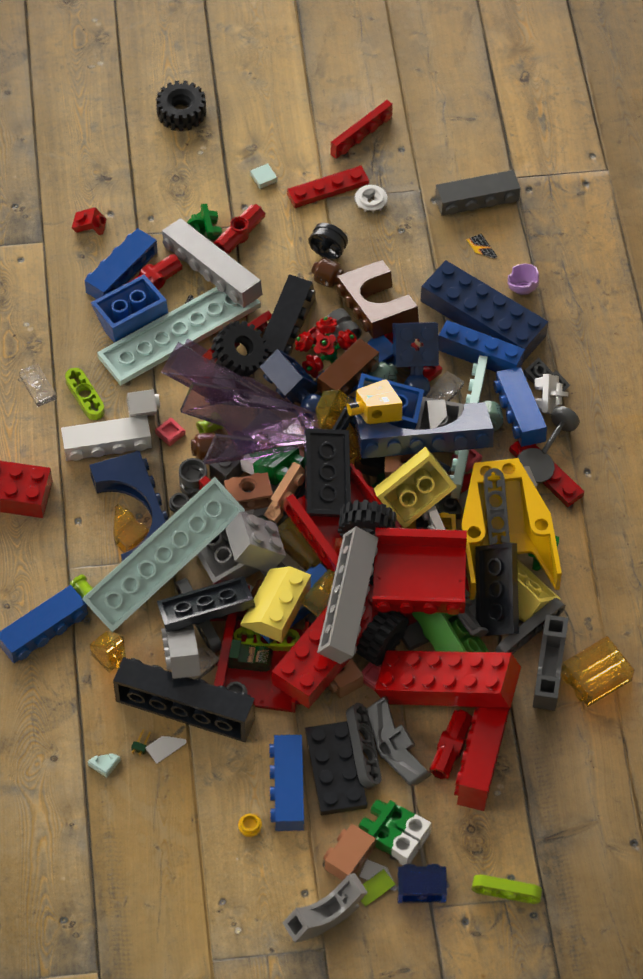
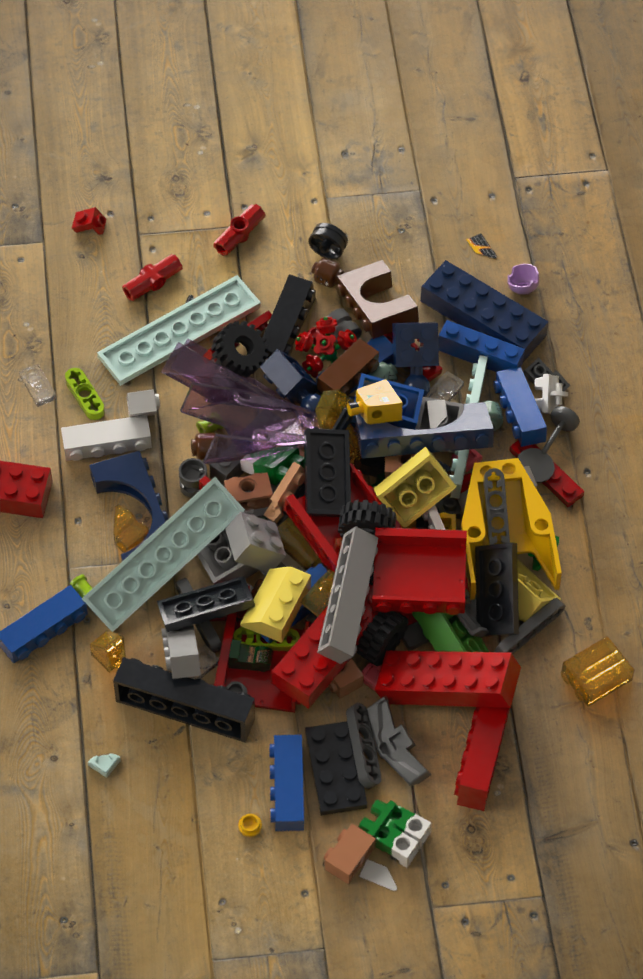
(121, 264): blue brick -> none
(129, 308): blue slope -> none
(138, 747): dark green piece -> none
(164, 747): white sticker -> none
(170, 431): coral tile -> none
(178, 501): dark grey plate -> none
(181, 95): black tyre -> none
(203, 223): green hips -> none
(212, 263): brick -> none
(263, 176): light aqua tile -> none
(328, 186): red plate -> none
(328, 912): light grey arch -> none
(361, 129): red plate -> none
(366, 193): white gear -> none
(377, 886): lime sticker -> none
(421, 884): clear blue brick -> none
(451, 744): red piece -> none
(477, 192): dark grey brick -> none
(507, 889): lime beam -> none
(550, 662): dark grey arch -> none

